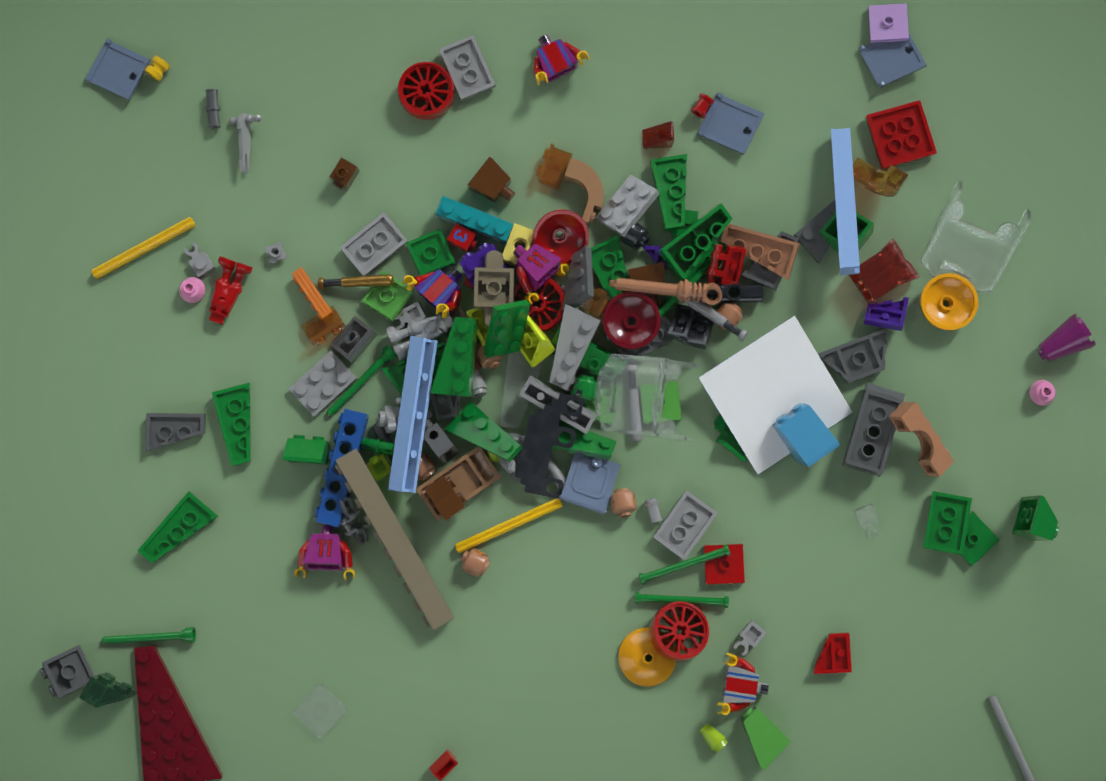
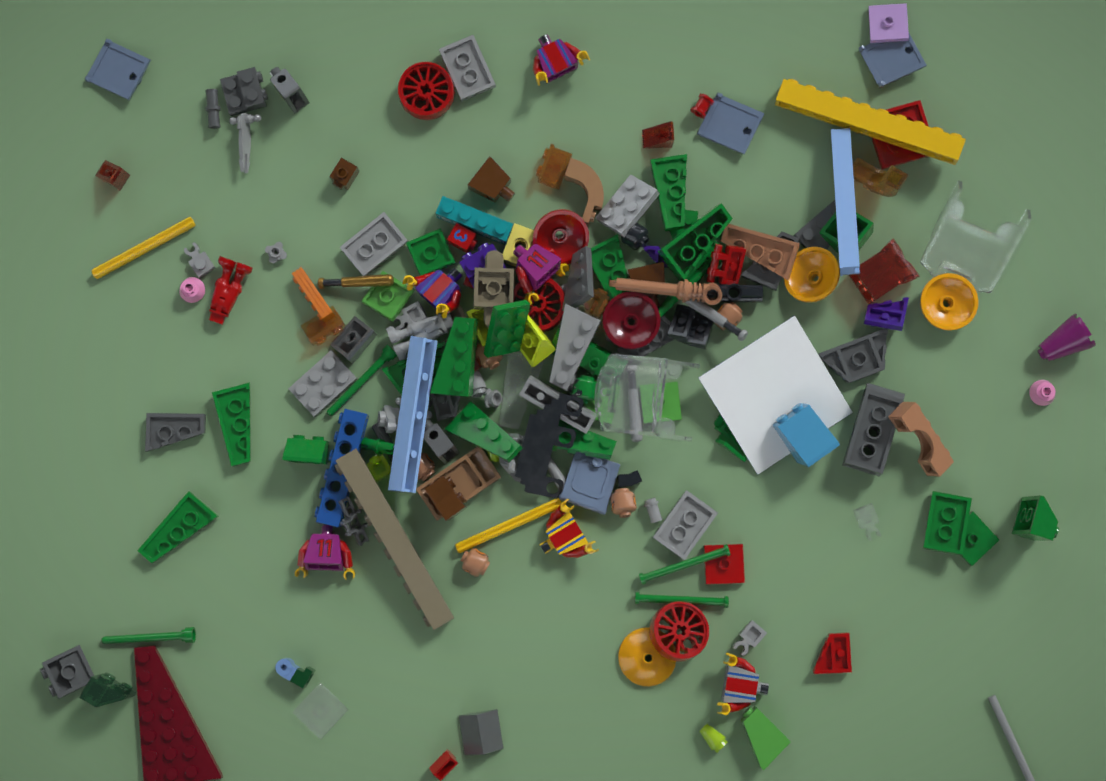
(113, 175): none -> clear red slope
(157, 68): yellow wheel -> none
(244, 91): none -> dark grey plate
(288, 89): none -> dark grey torso
(288, 670): none -> leg
(481, 732): none -> dark grey slope
(492, 398): none -> light grey plate
(565, 534): none -> torso
(629, 479): none -> black piece
(807, 265): none -> light orange dish
(870, 121): none -> yellow brick

